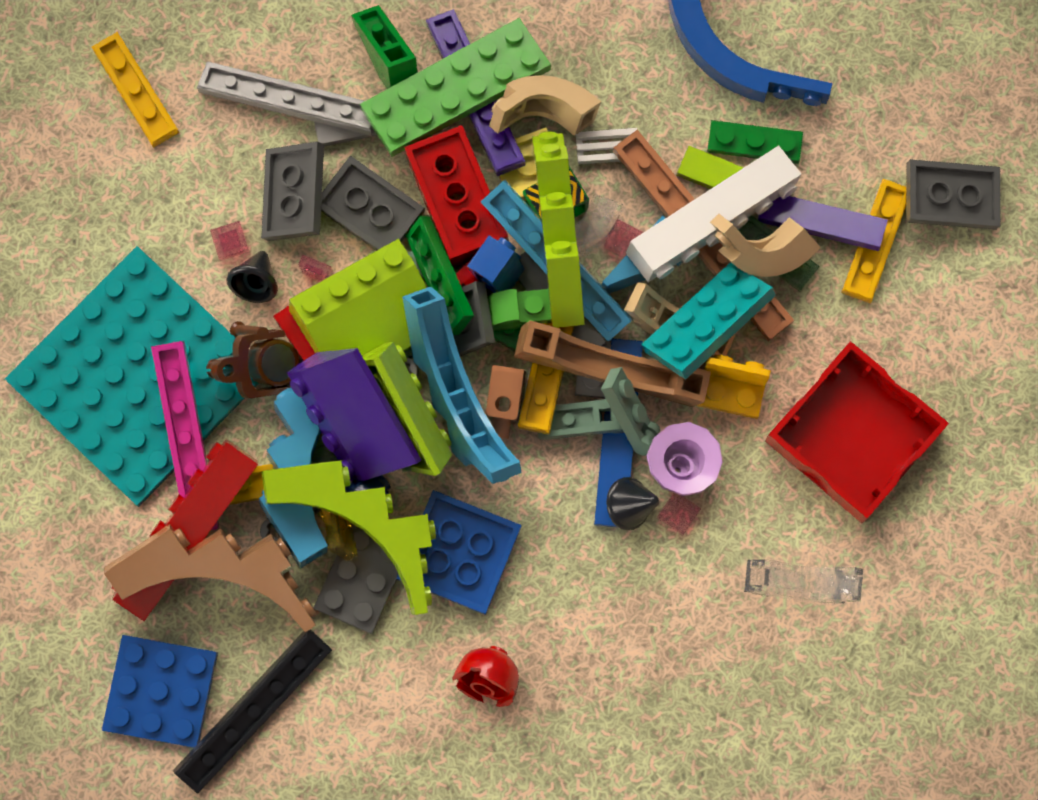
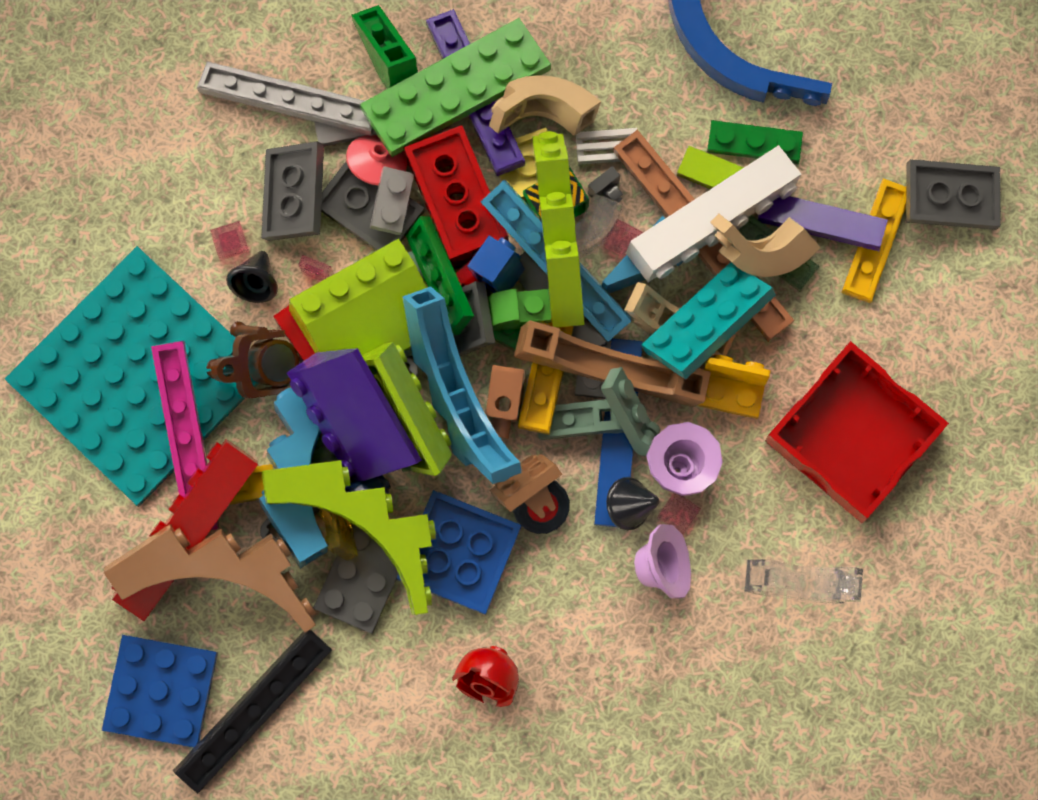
(135, 89): yellow tile -> none
(368, 156): none -> coral dish
(391, 200): none -> light grey plate
(535, 495): none -> medium nougat plate
(606, 185): none -> dark grey tile
(665, 562): none -> lavender hat

